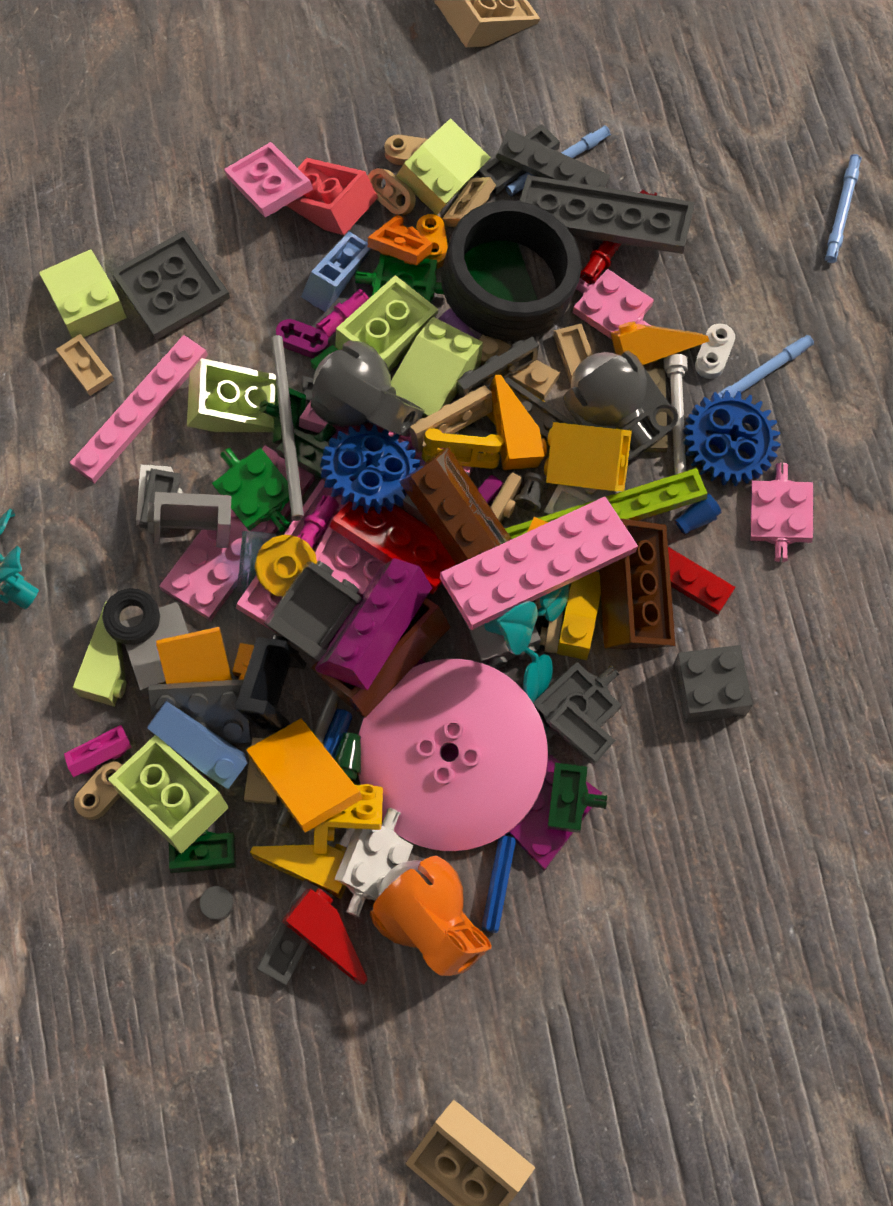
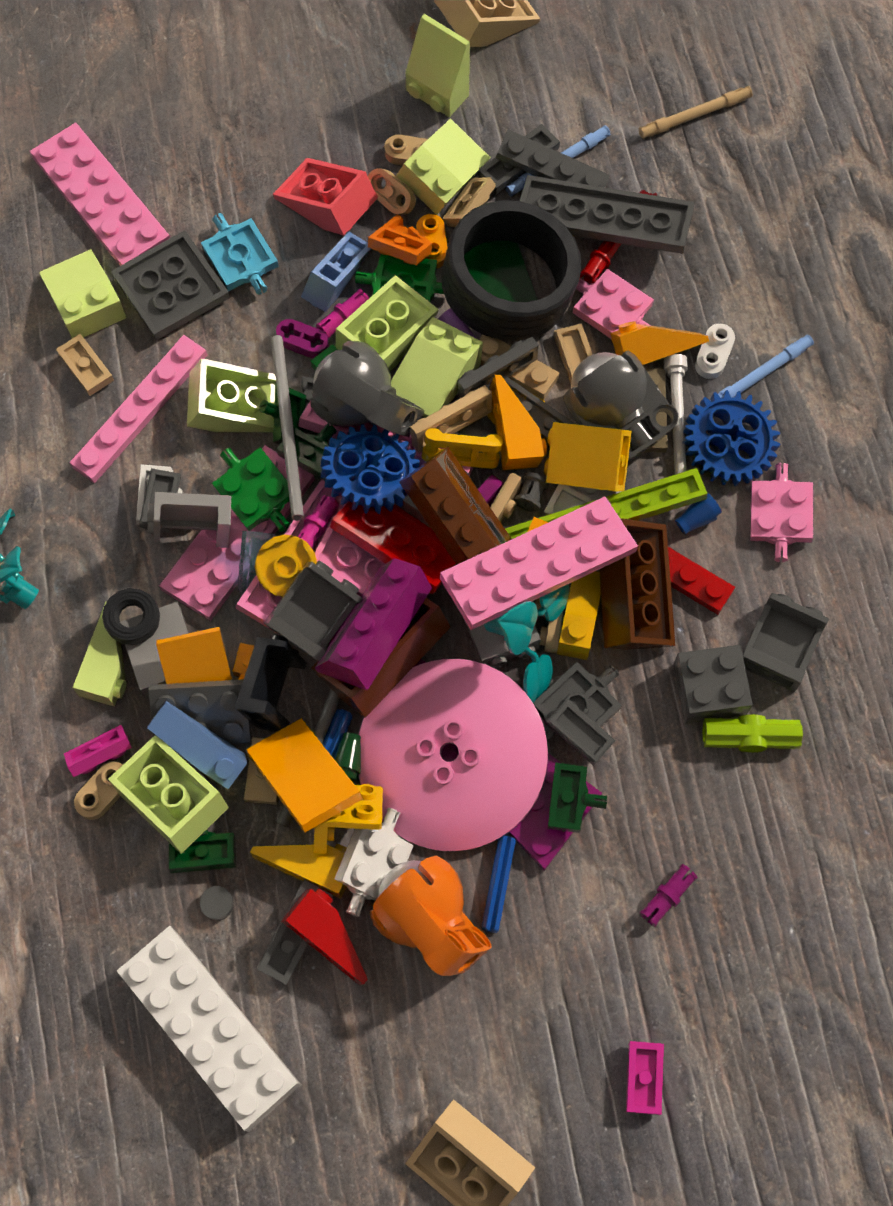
(99, 194): none -> bright pink plate
(209, 1029): none -> white brick
(239, 254): none -> medium azure plate
(268, 179): bright pink plate -> none
(439, 67): none -> yellowish green slope
(644, 1078): none -> dark pink plate
(668, 895): none -> magenta pin
(726, 100): none -> tan piece
(752, 733): none -> lime piece
(784, 641): none -> dark grey panel
(836, 237): light blue piece -> none

